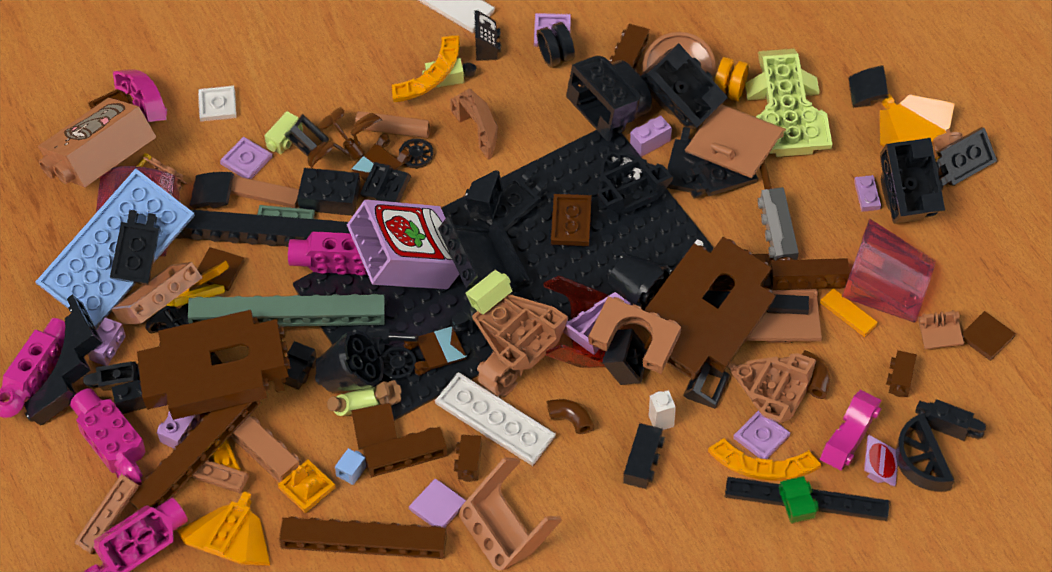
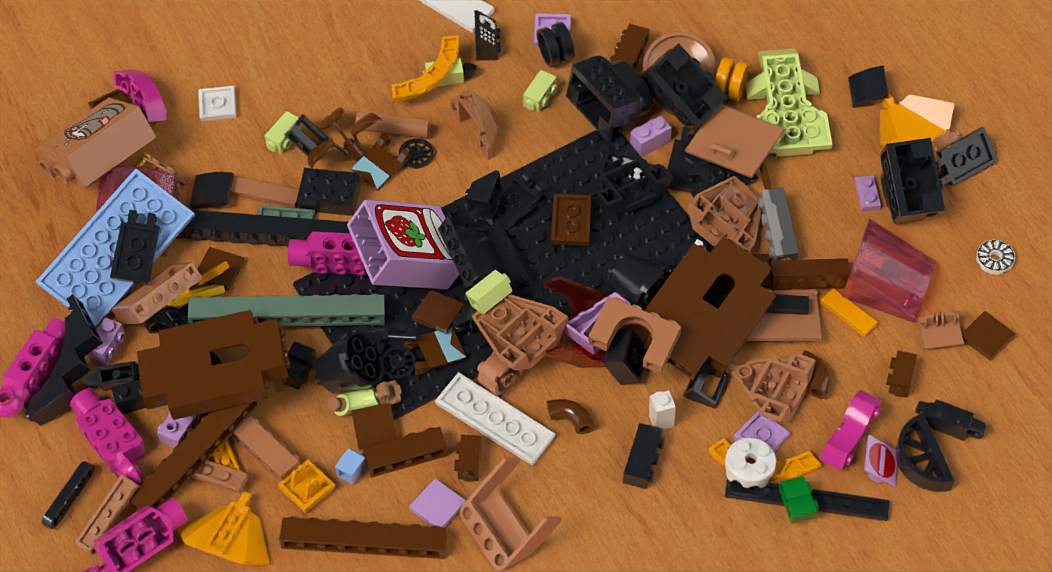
(68, 495): none -> black beam
(246, 158): lavender tile -> none
(385, 183): black slope -> none
(437, 311): none -> reddish brown tile
(539, 91): none -> yellowish green brick
(727, 212): none -> nougat wedge
(744, 472): none -> white plate
(998, 248): none -> tile

